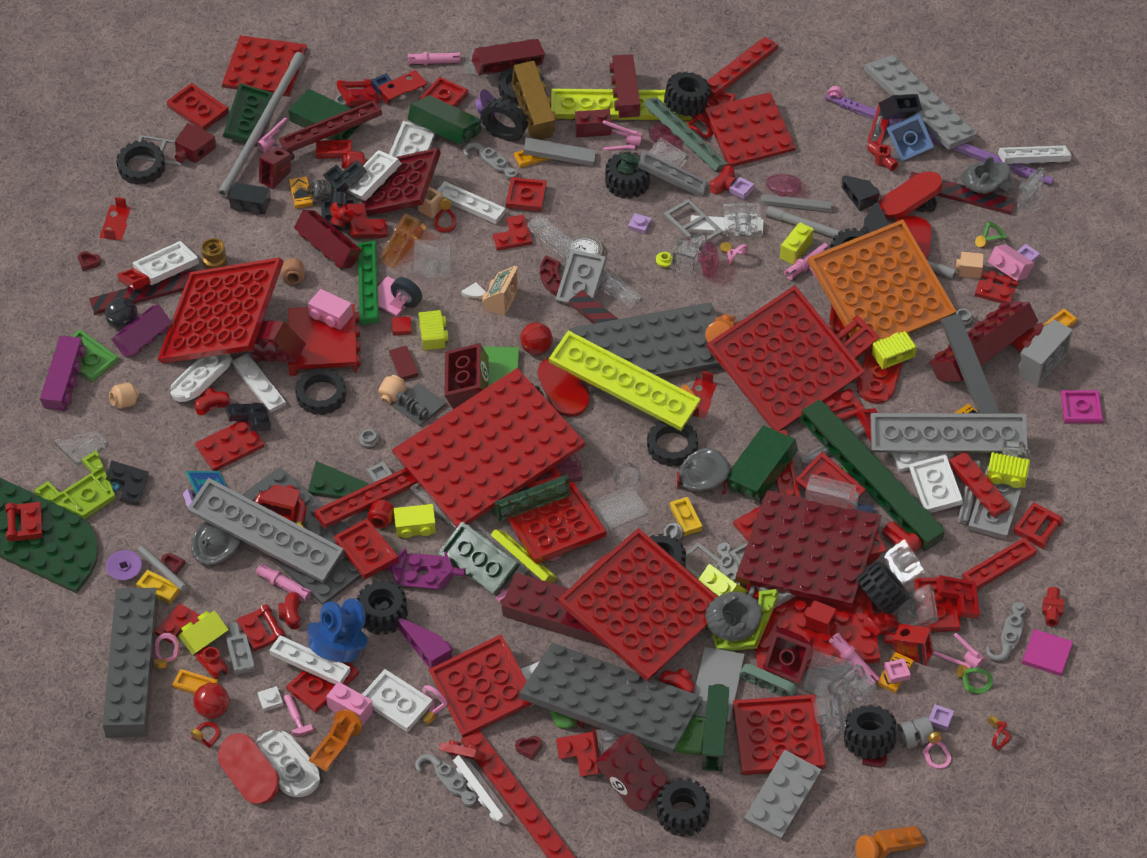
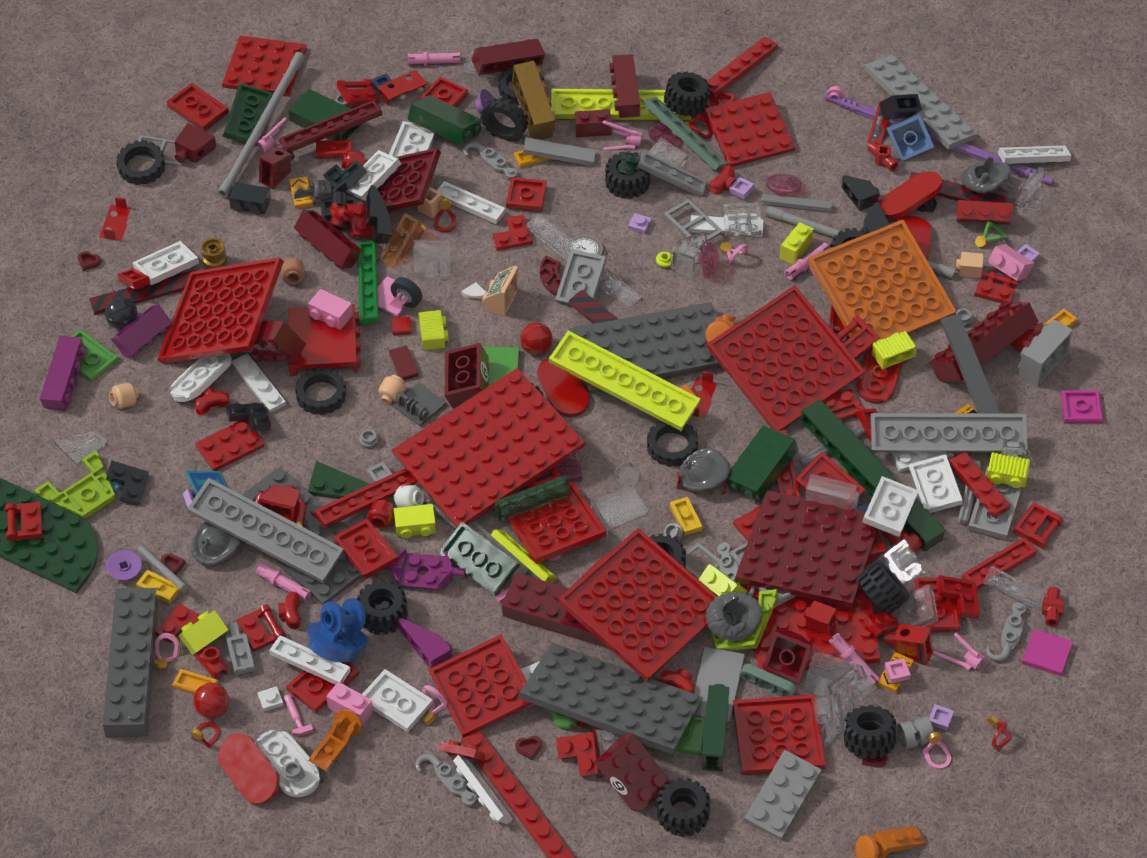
(377, 216): none -> black slope
(408, 496): none -> white head
(890, 506): none -> white plate
(962, 672): bright green piece -> none
(984, 211): none -> red brick
(1013, 588): none -> clear plate

